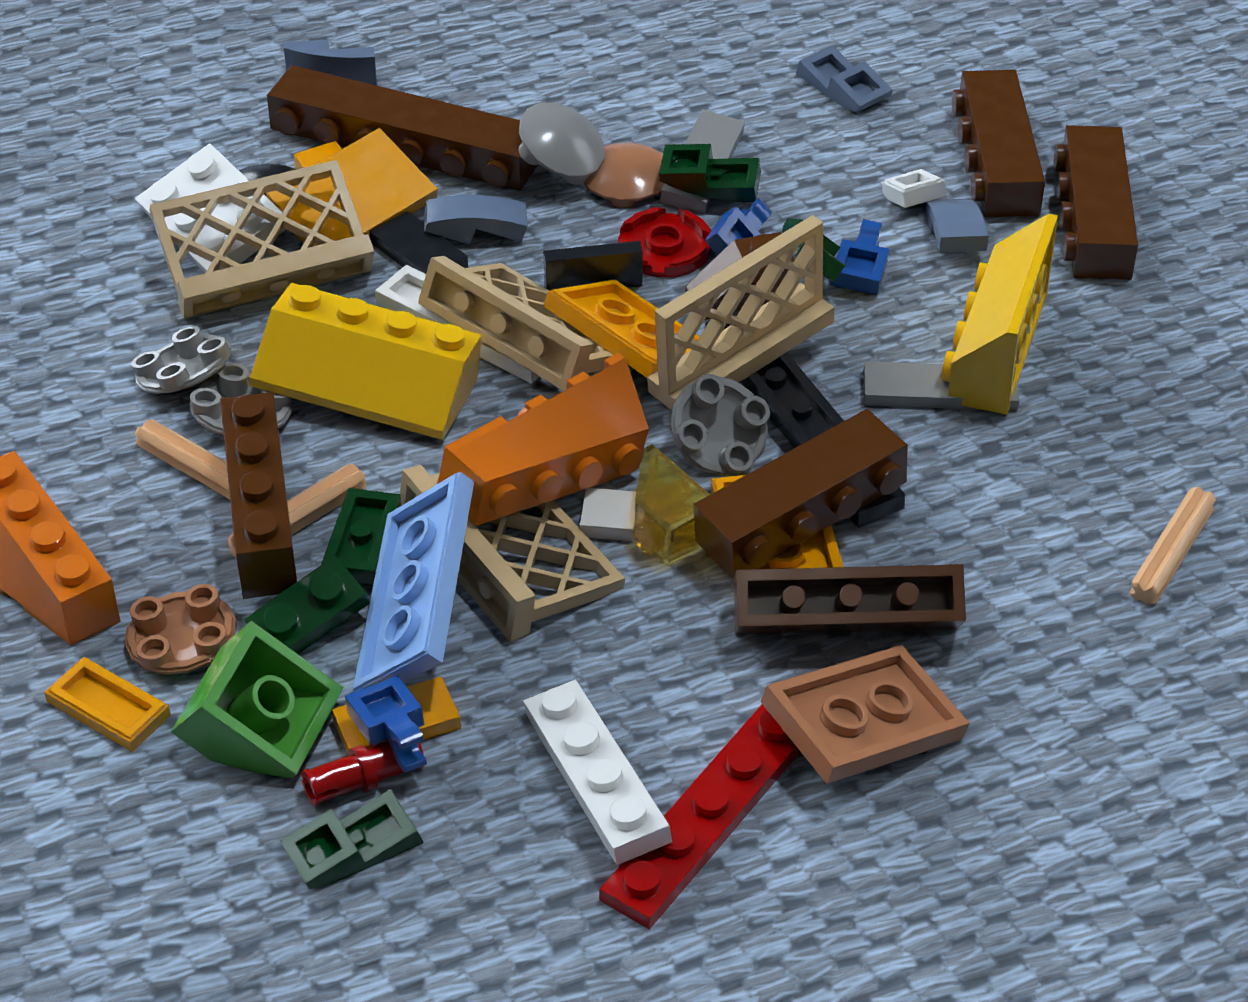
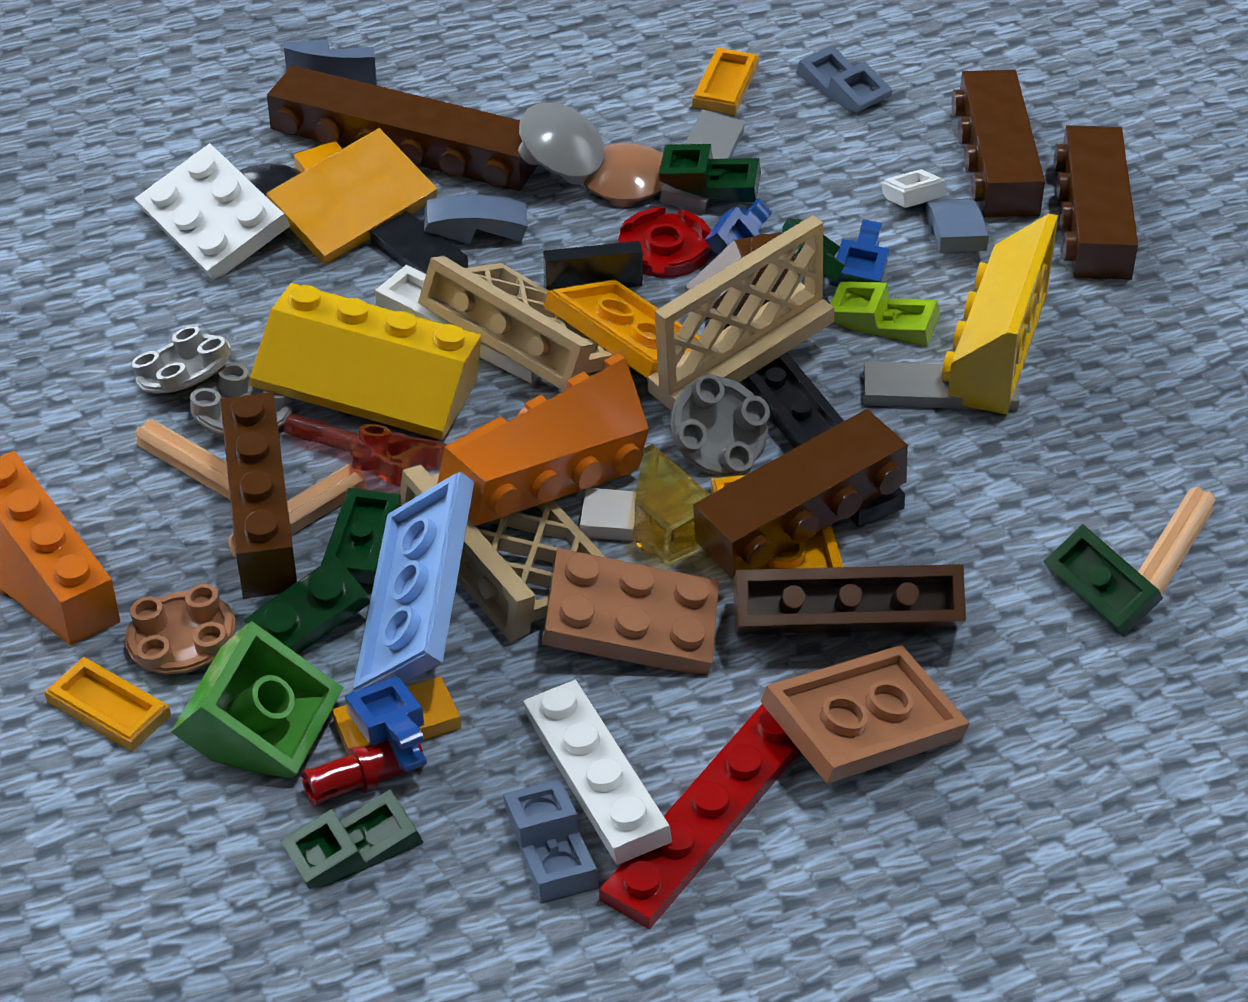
(267, 276): tan fence -> none
(373, 448): none -> clear red piece
(551, 840): none -> sand blue slope
(631, 612): none -> nougat plate
(725, 81): none -> light orange tile
(871, 310): none -> lime slope
(1103, 580): none -> dark green plate

